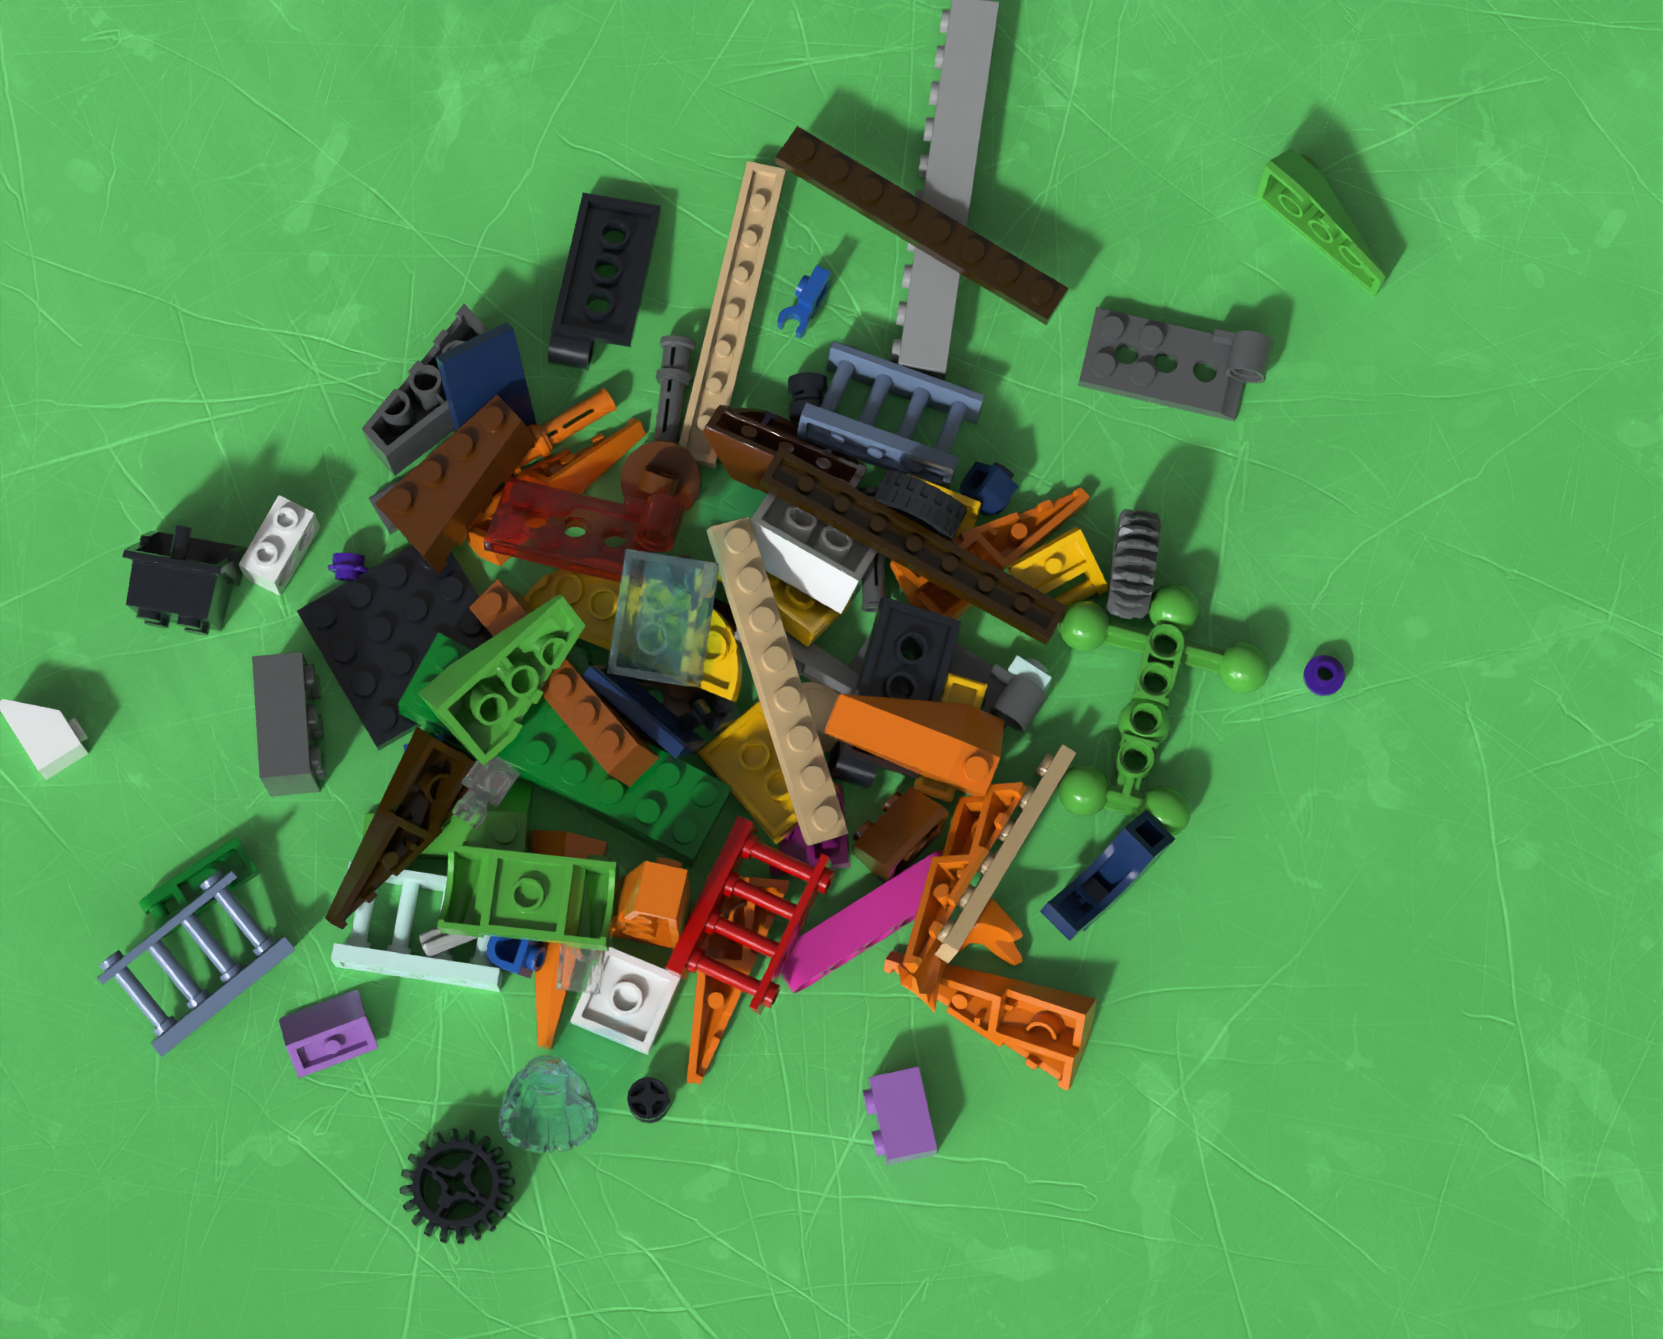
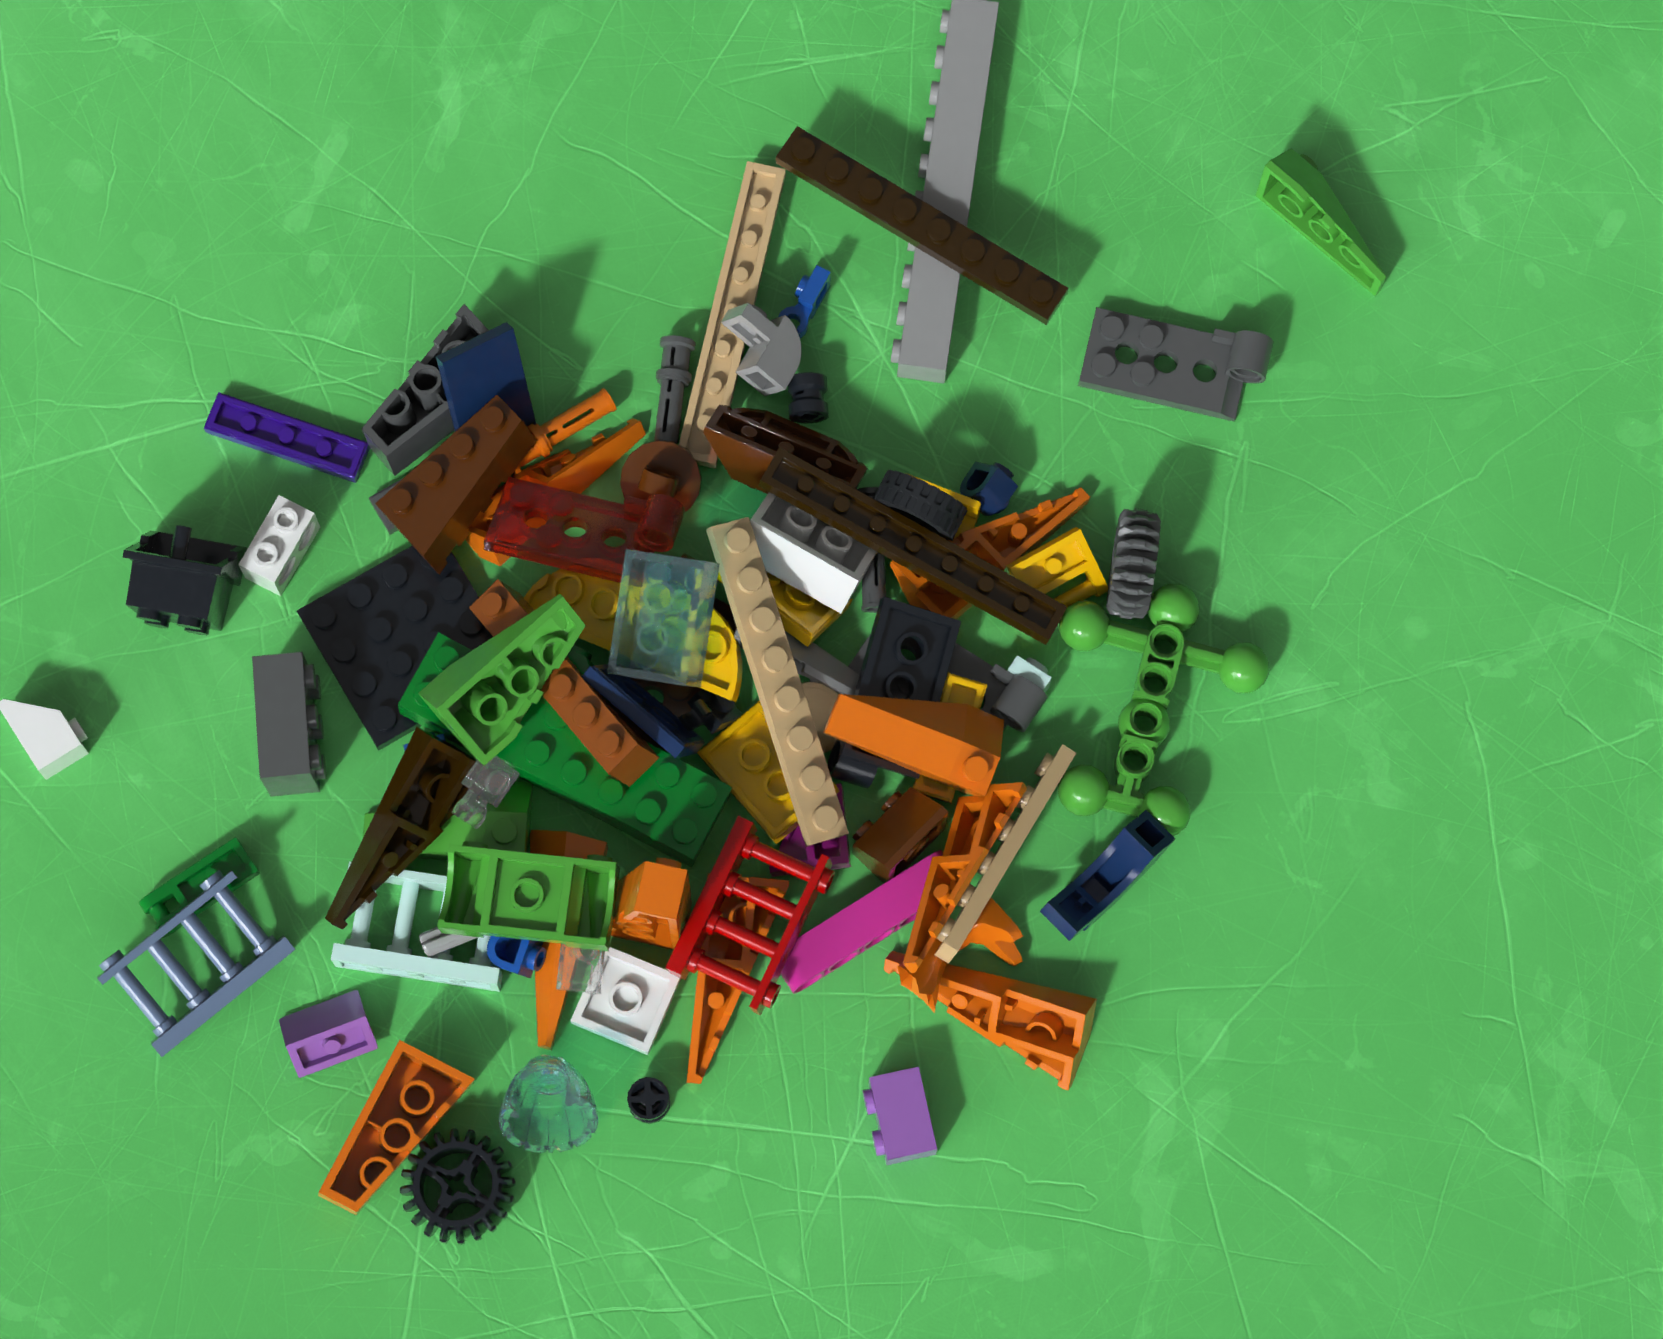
(287, 437): none -> dark purple tile
(347, 566): dark purple plate -> none
(398, 1115): none -> orange wedge
(574, 324): black hinge -> none
(772, 351): none -> light grey brick
(879, 447): sand blue fence -> none
(1319, 686): dark purple plate -> none

